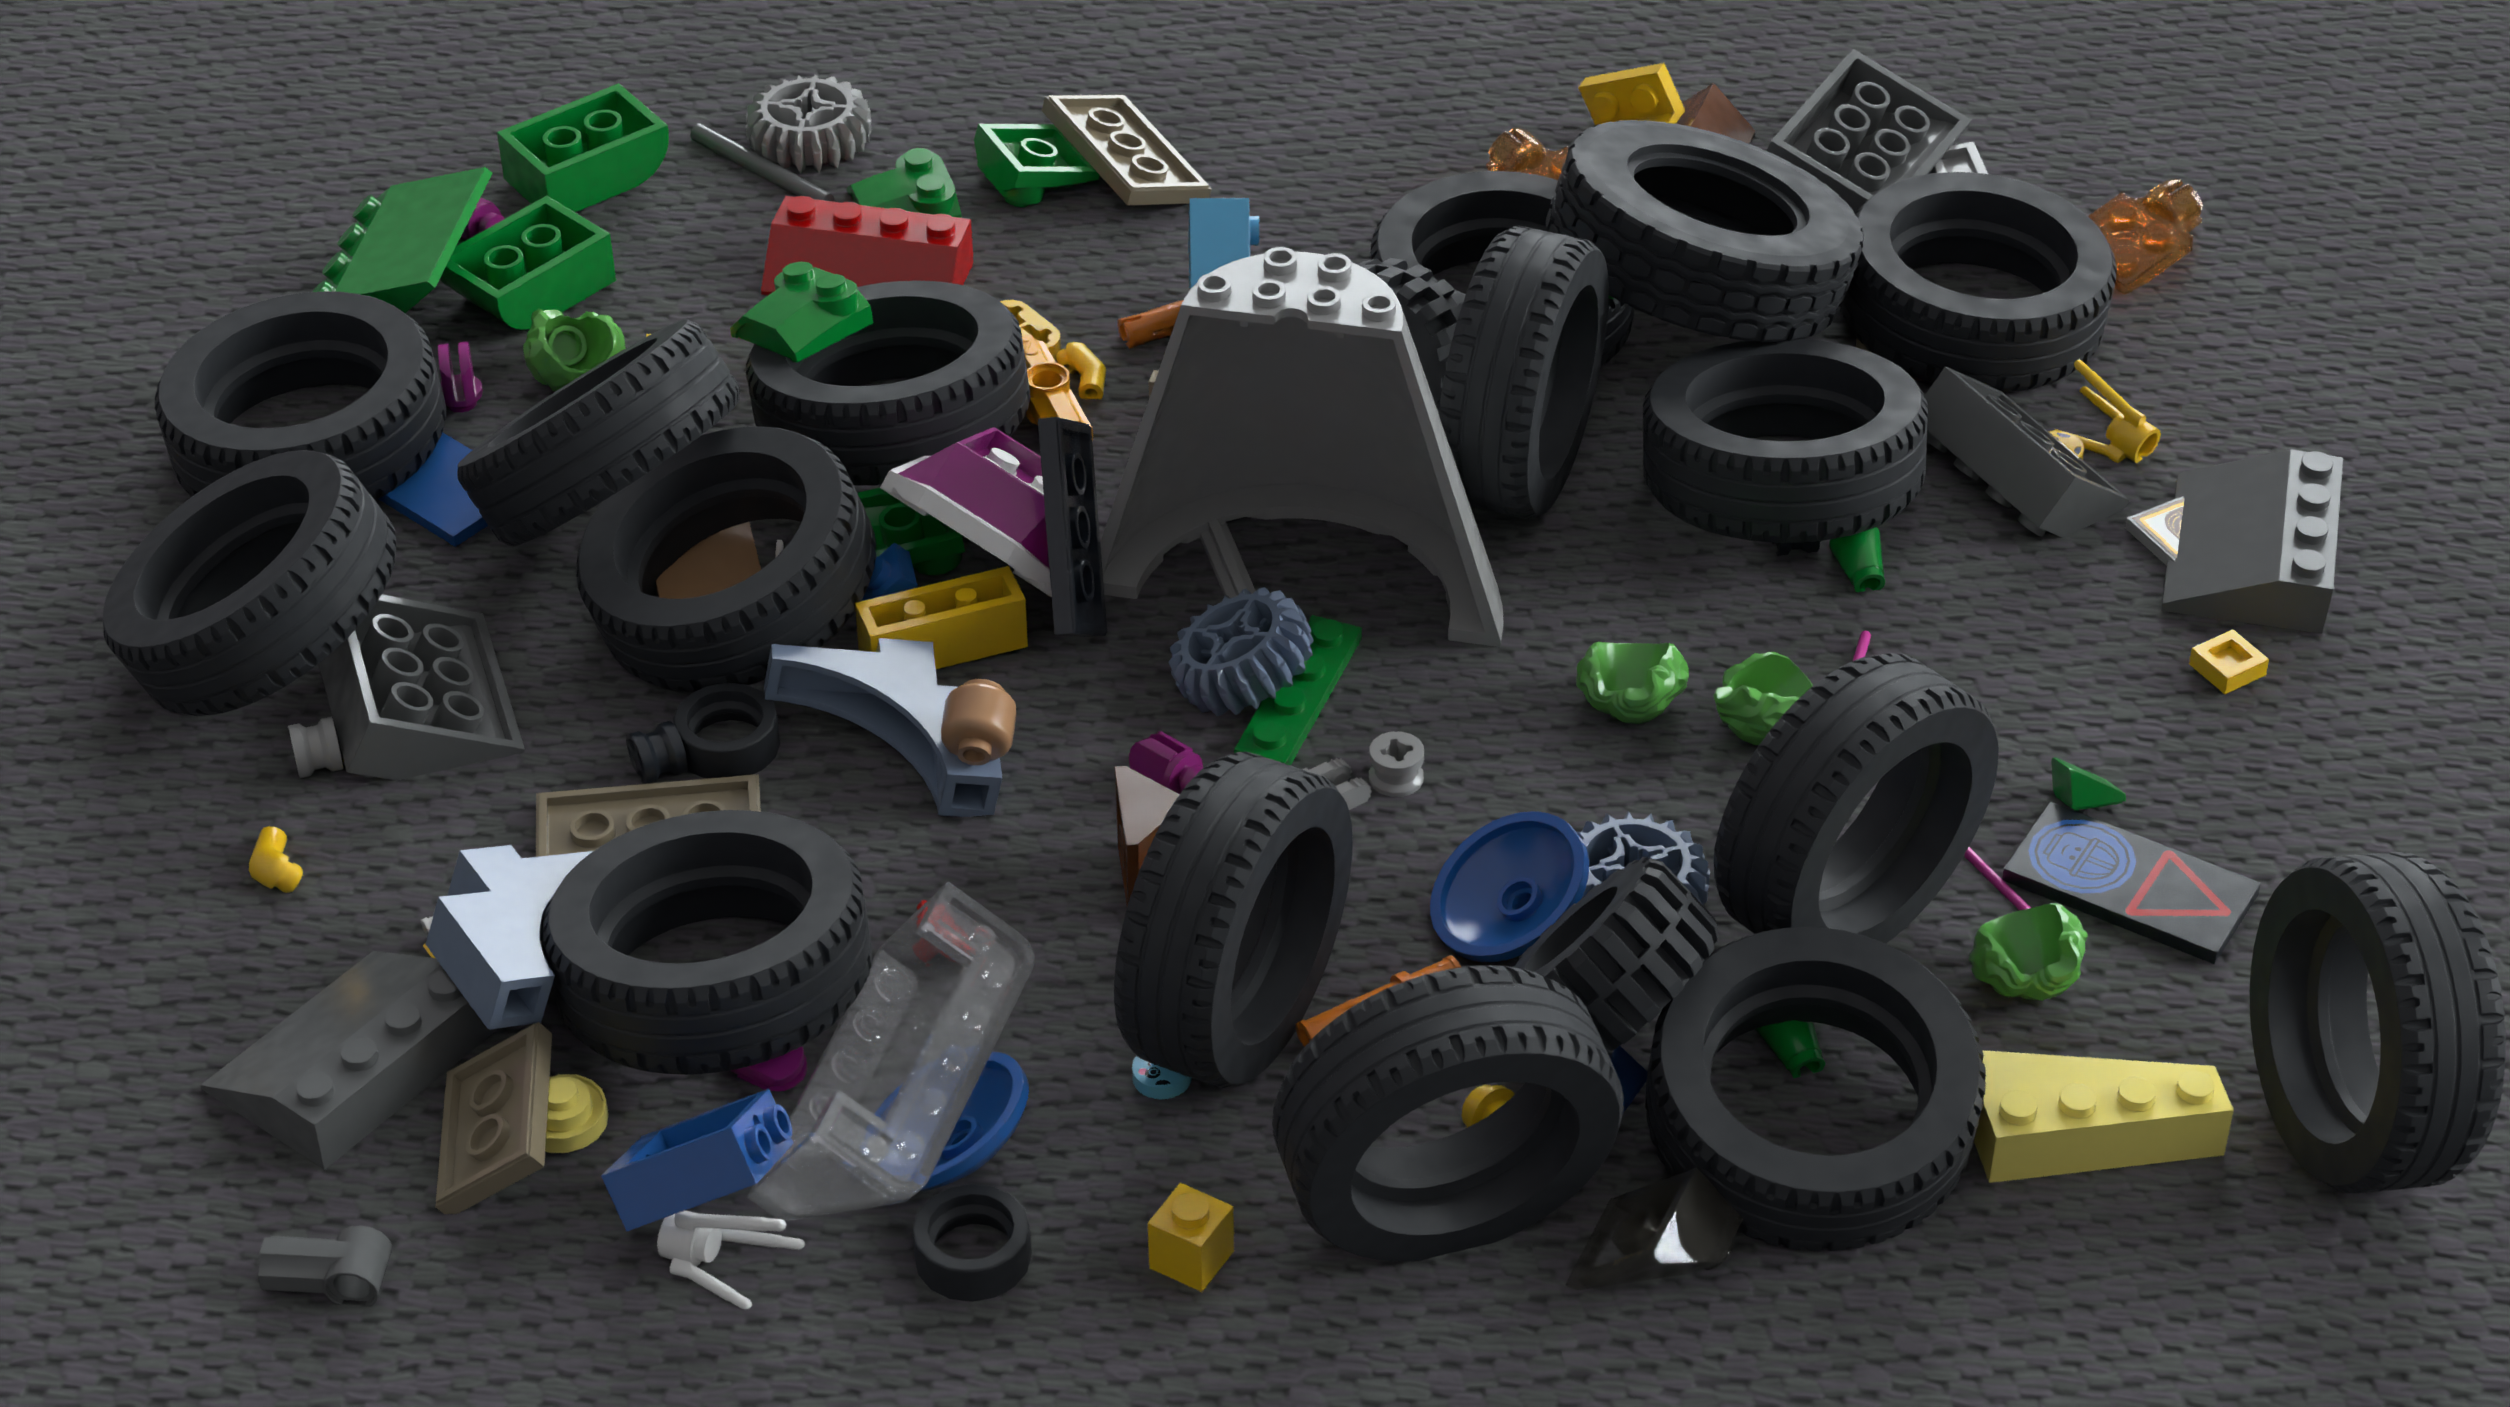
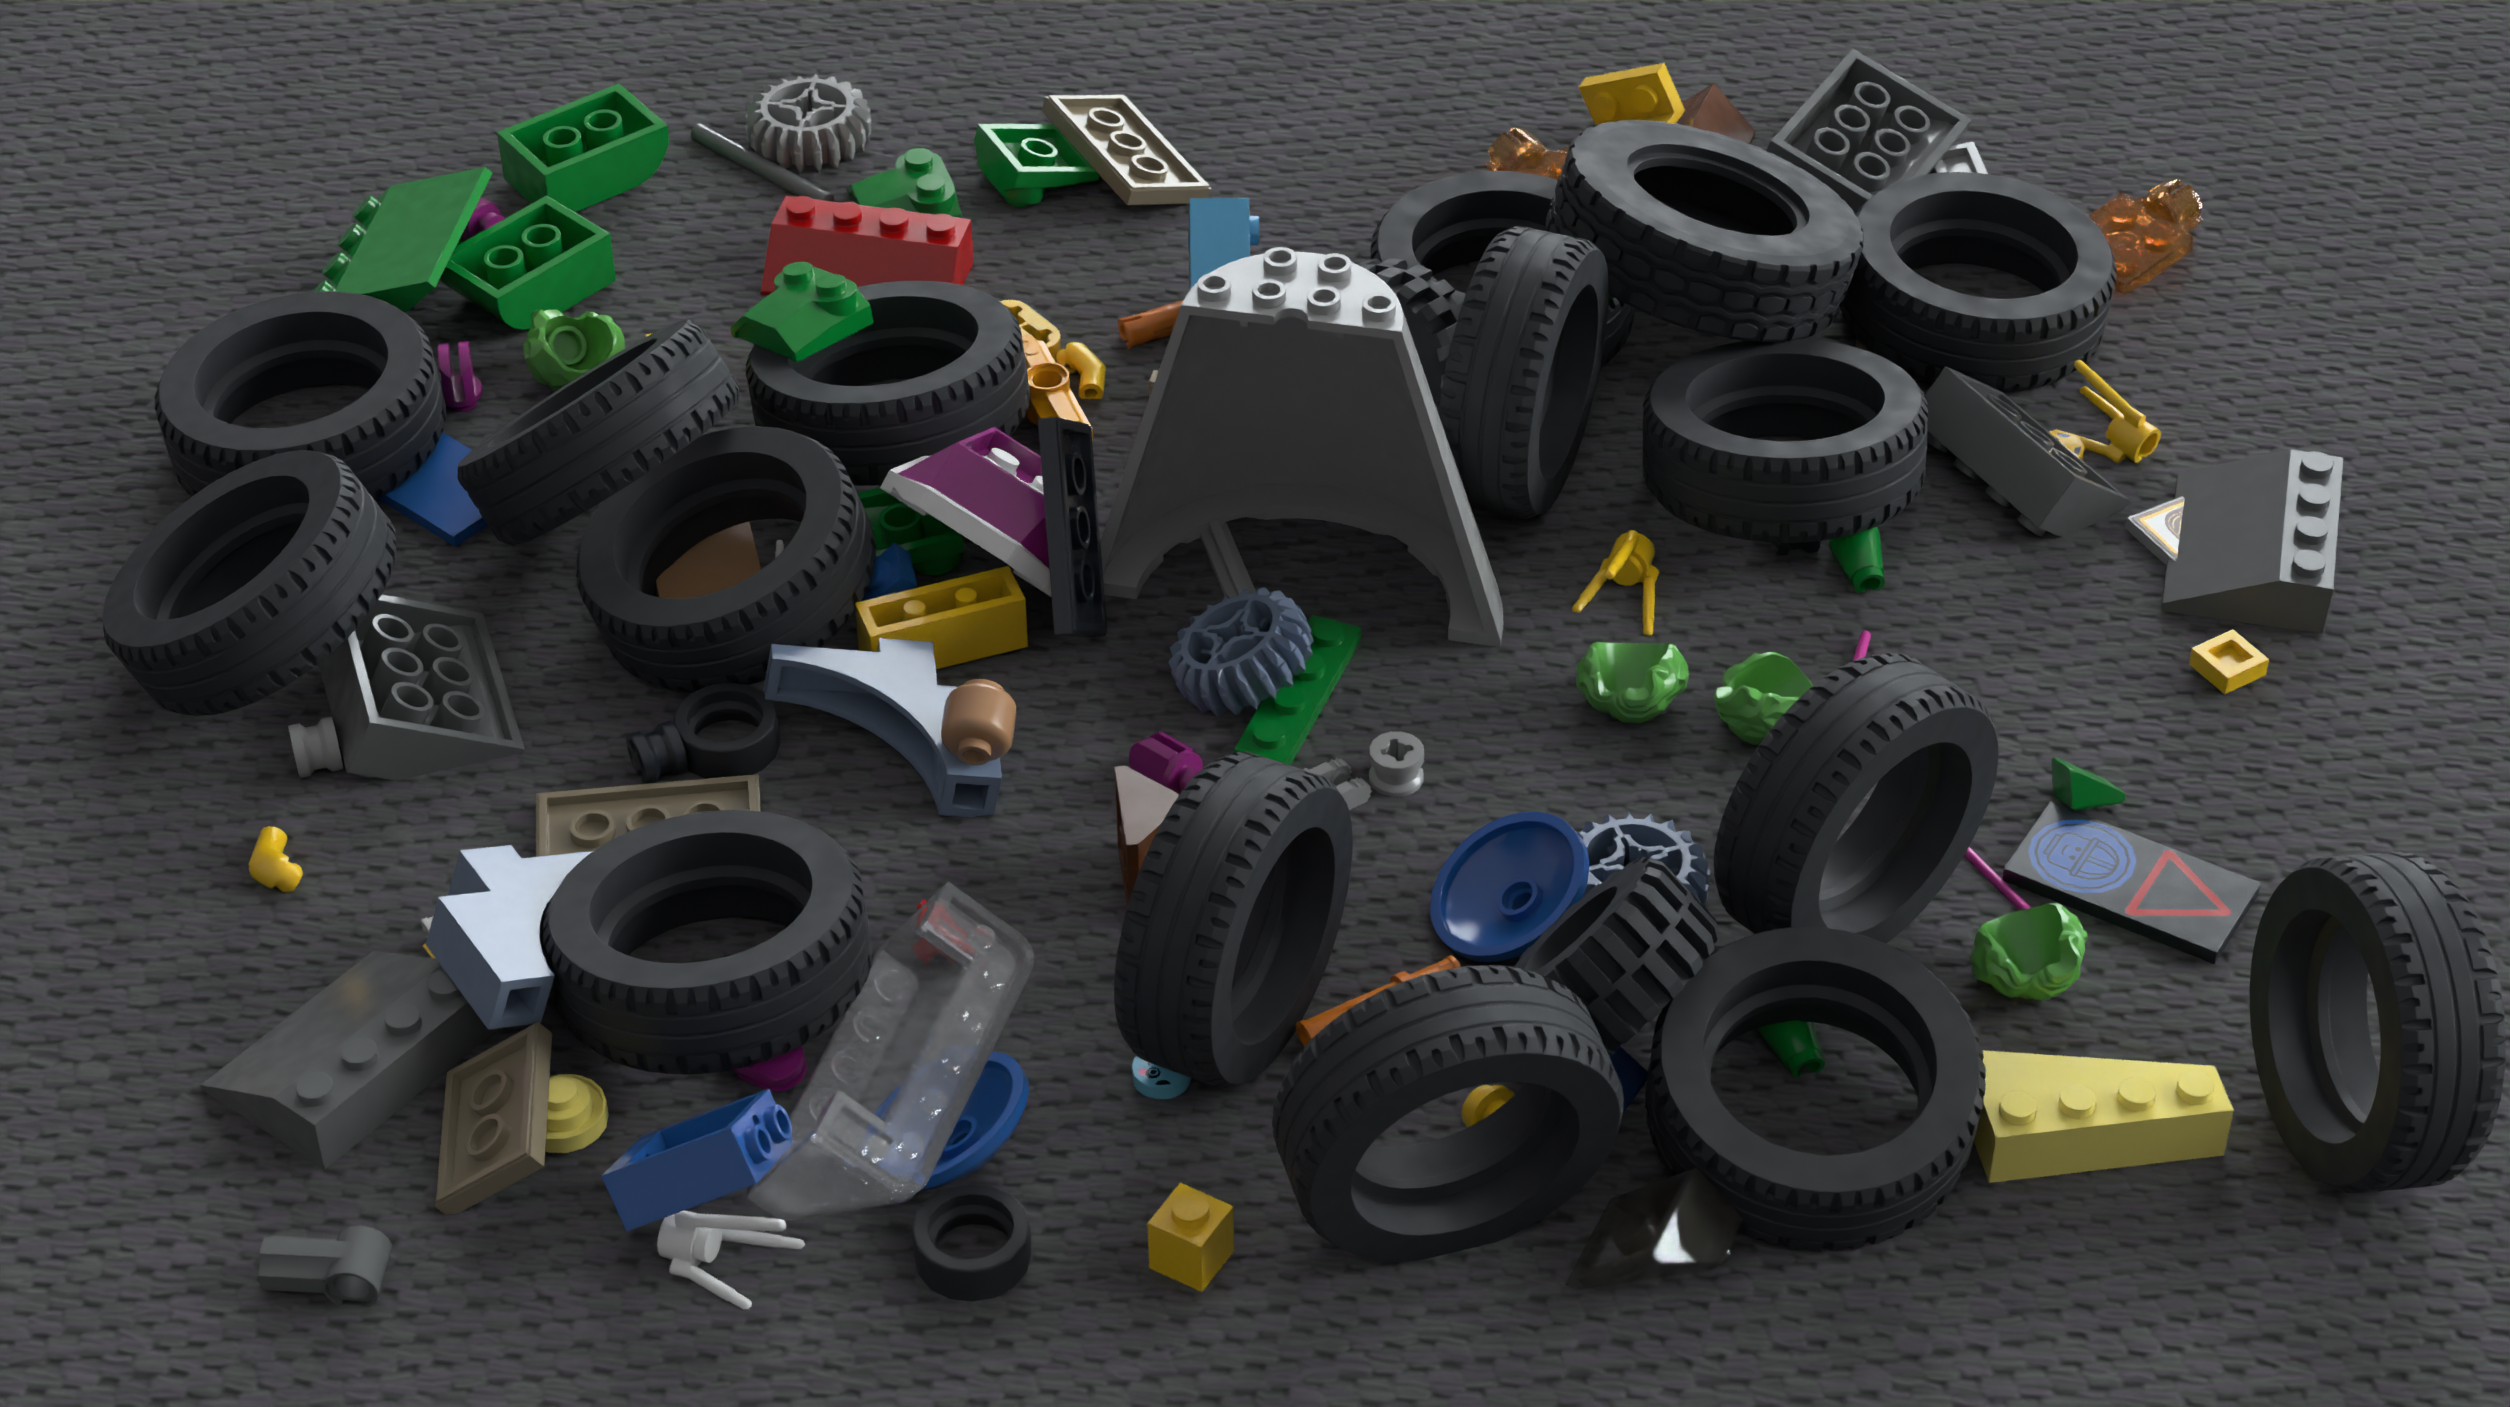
(1627, 565): none -> yellow plant

